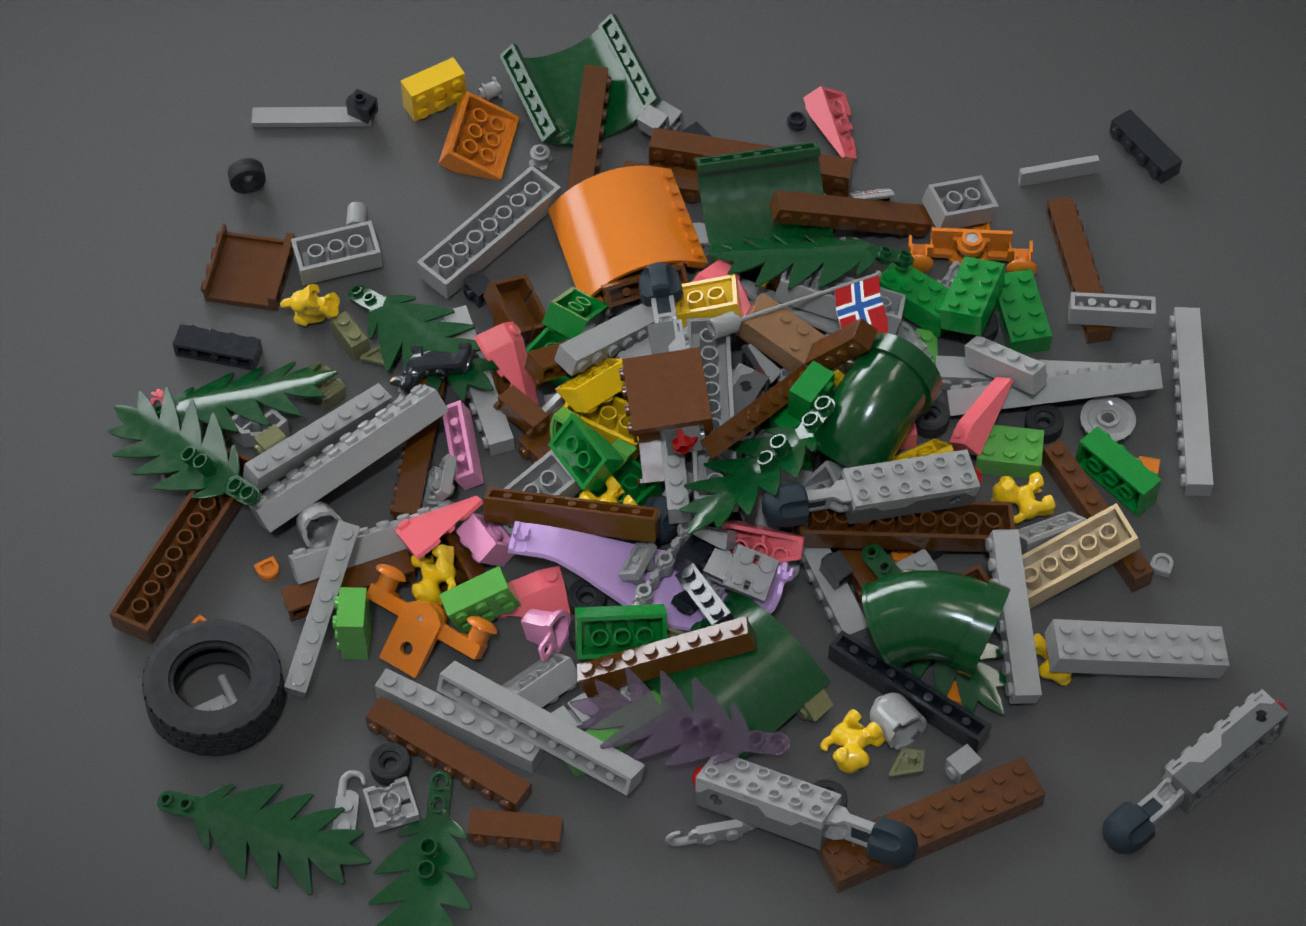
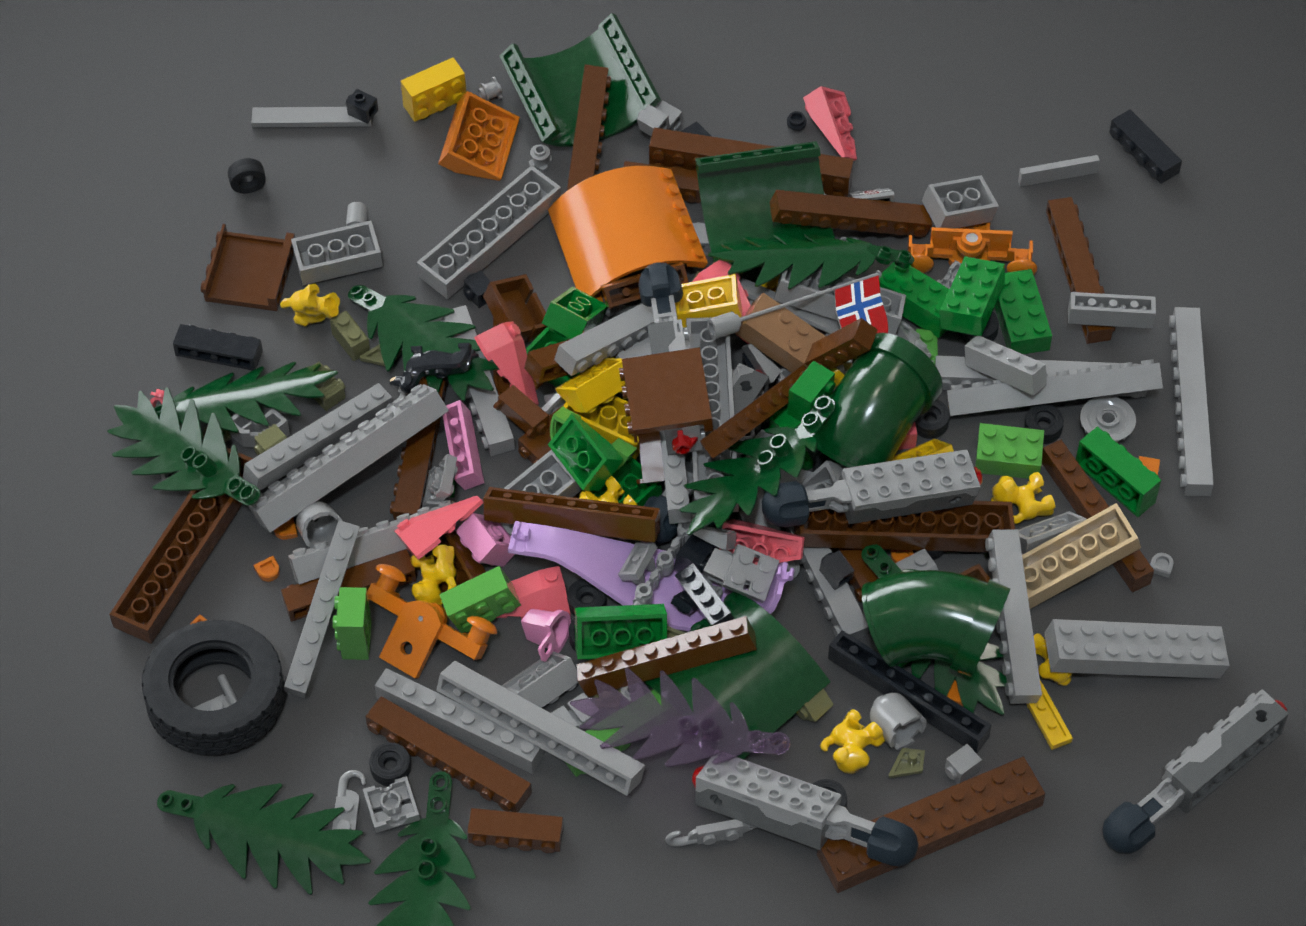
(286, 530): none -> orange tile
(978, 421): coral wedge -> none
(1050, 721): none -> yellow plate

